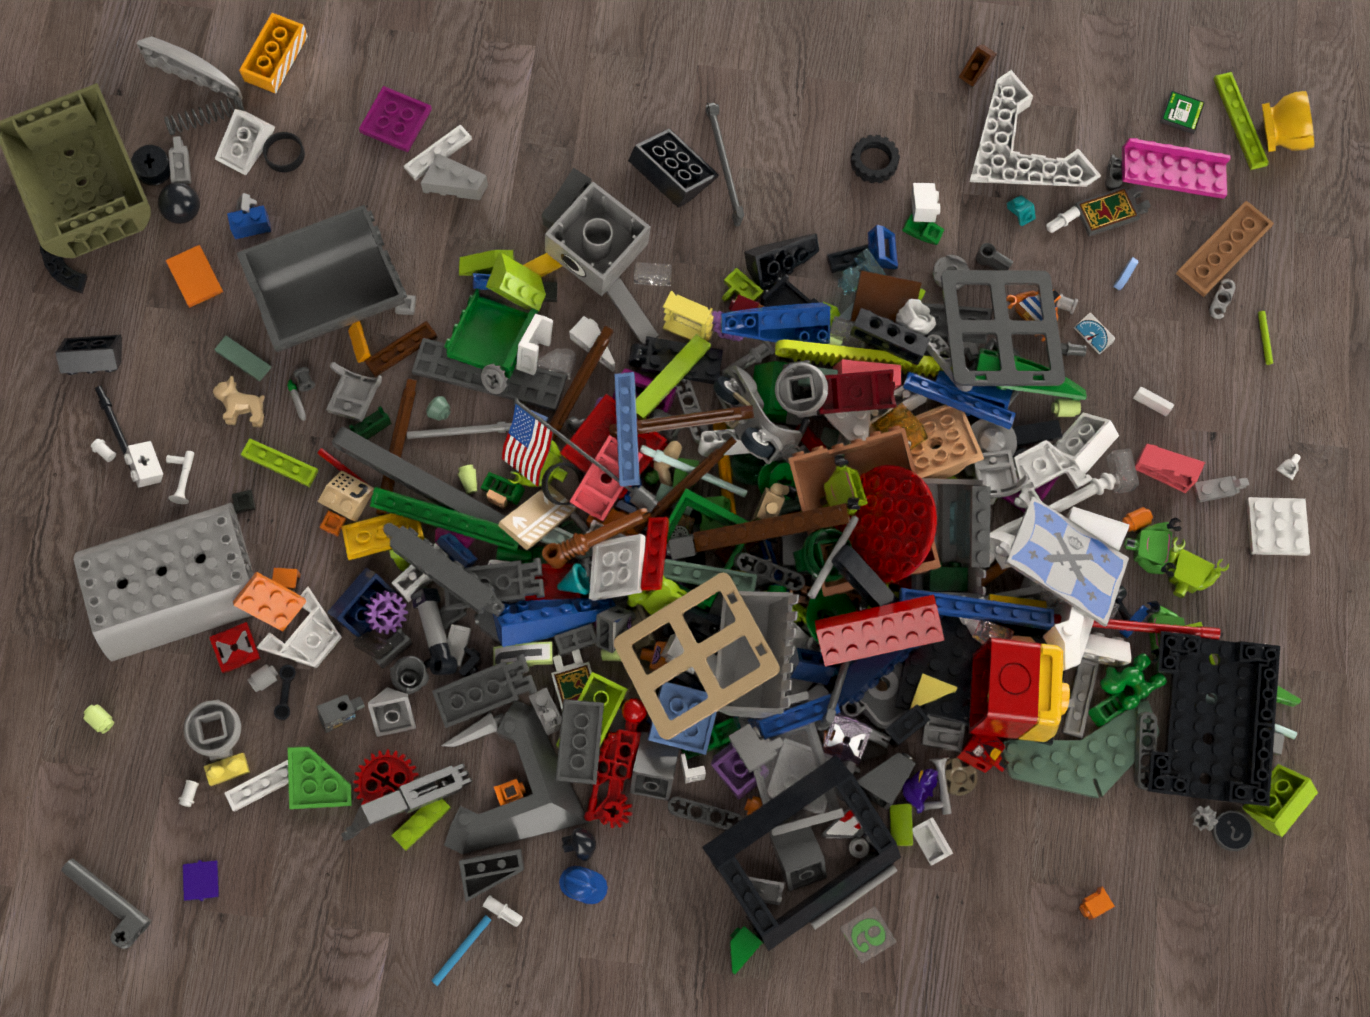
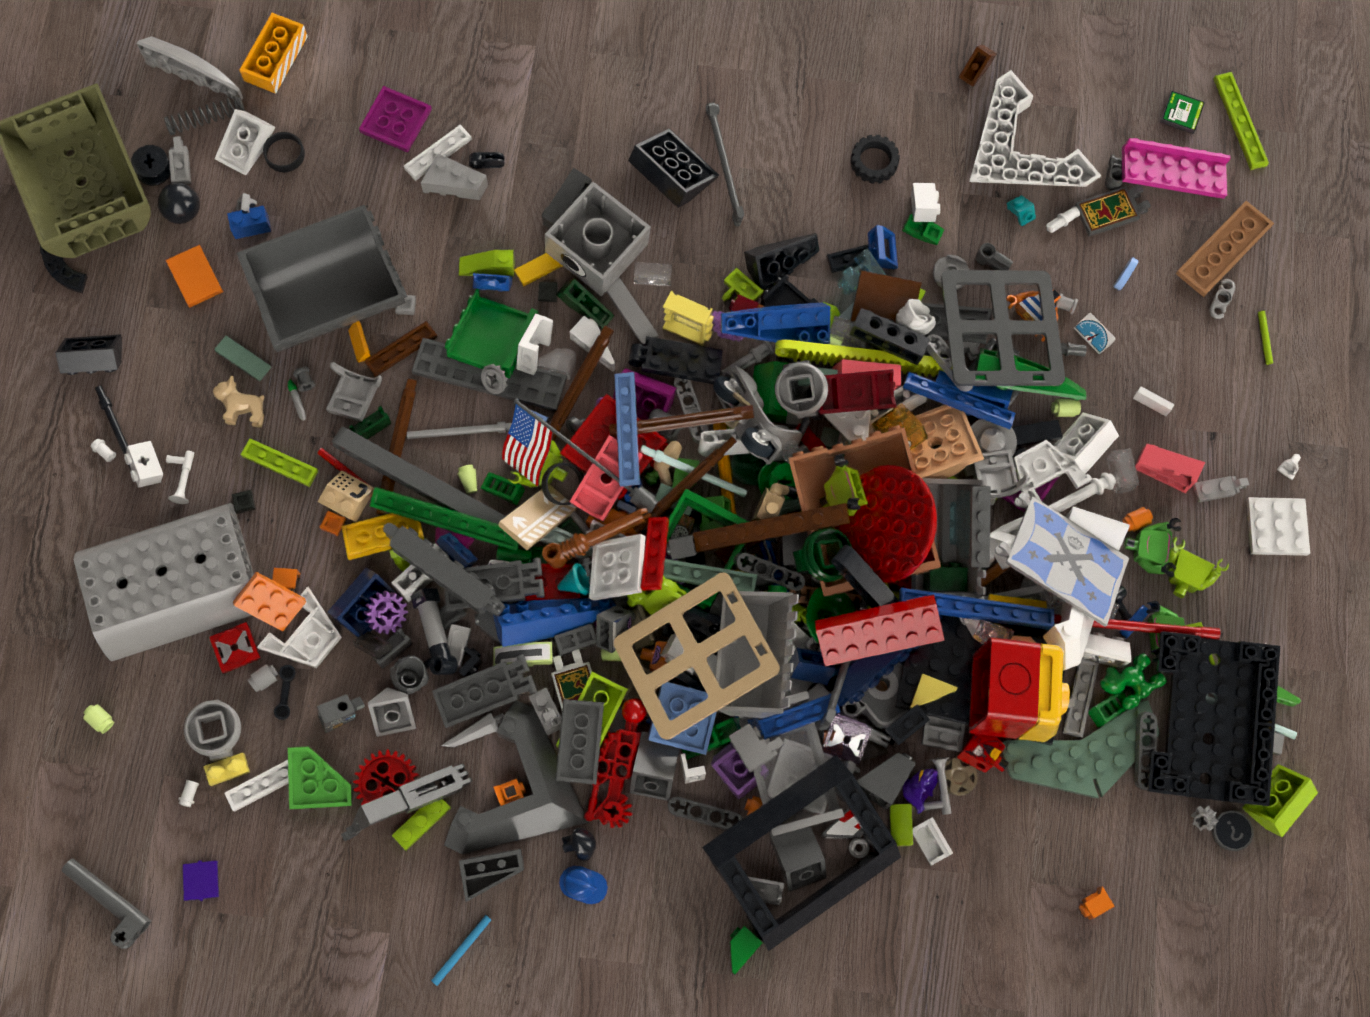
(438, 408): sand green cone -> none
(485, 160): none -> black piece
(497, 499): light nougat tile -> none
(502, 911): white axle -> none
(516, 283): lime slope -> none
(584, 303): none -> dark green slope
(670, 376): lime tile -> none
(828, 565): light grey piece -> none
(853, 897): light grey piece -> none
(868, 935): clear tile -> none
(1289, 123): yellow plate -> none

